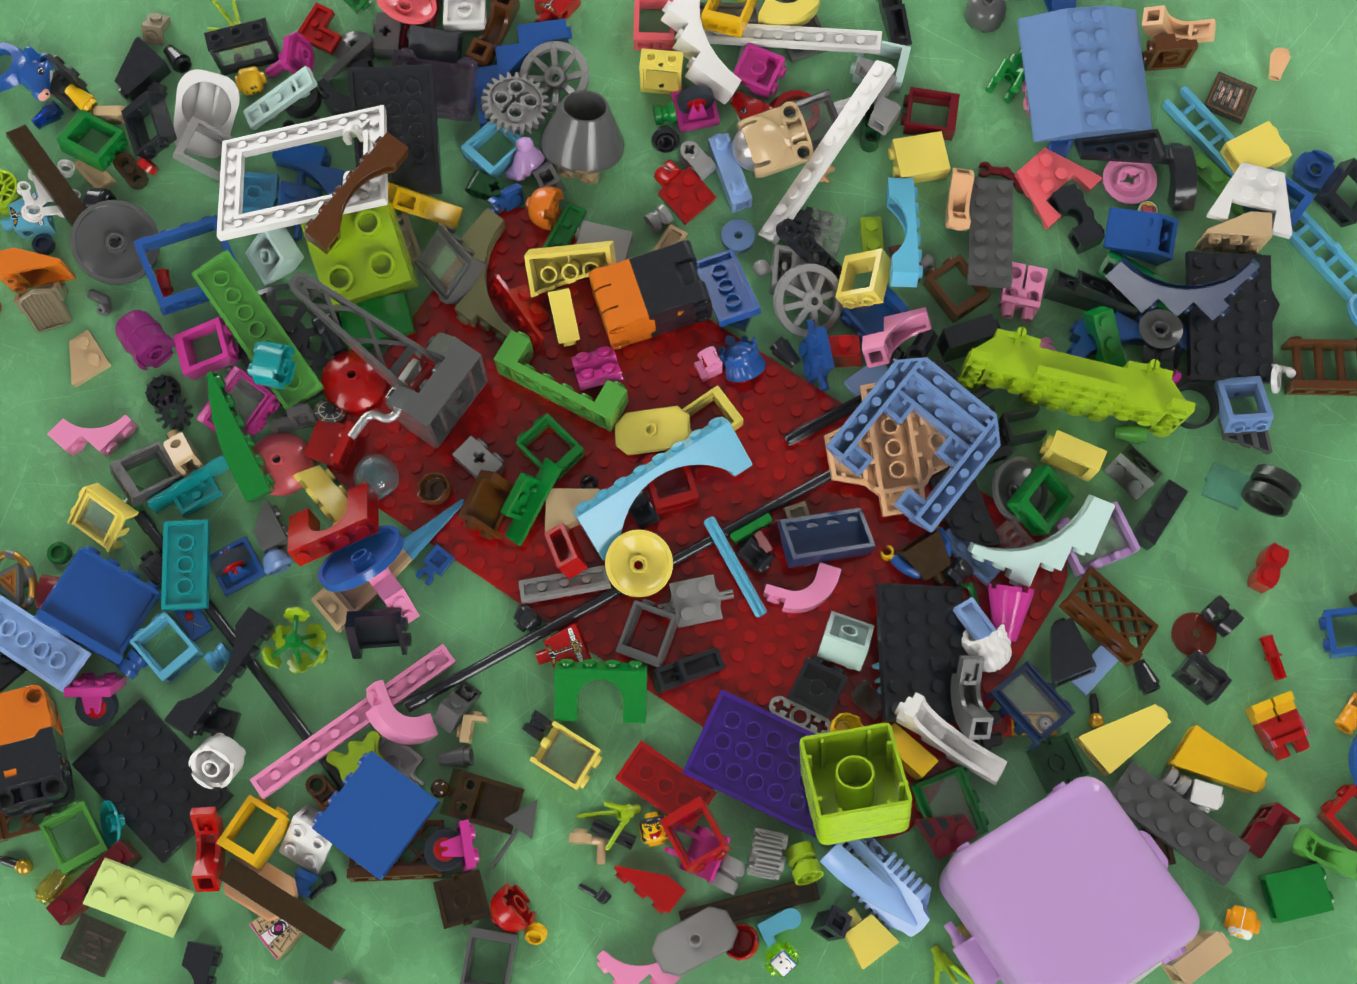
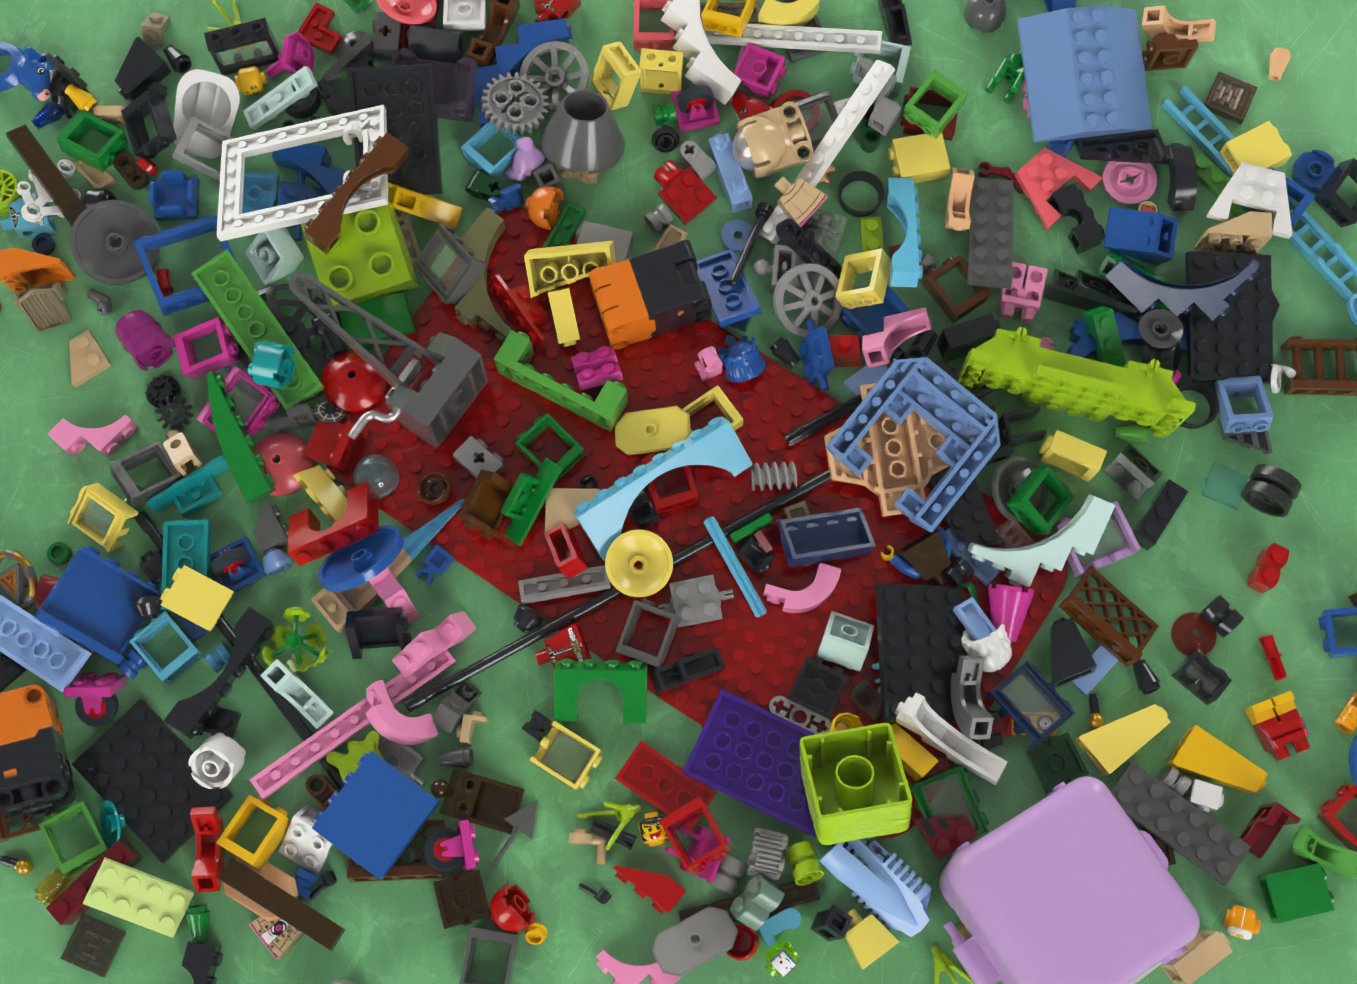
(60, 102): none -> black hand
(146, 606): none -> black cone
(175, 196): none -> blue panel
(196, 597): none -> light yellow panel
(198, 921): none -> green cone
(298, 693): none -> light aqua arch
(433, 642): none -> bright pink arch
(615, 57): none -> light yellow window
(757, 902): none -> sand green brick
(762, 213): none -> black piece
(773, 475): none -> light grey piece
(799, 199): none -> tan torso
(866, 177): none -> black tyre
(946, 89): none -> bright green window

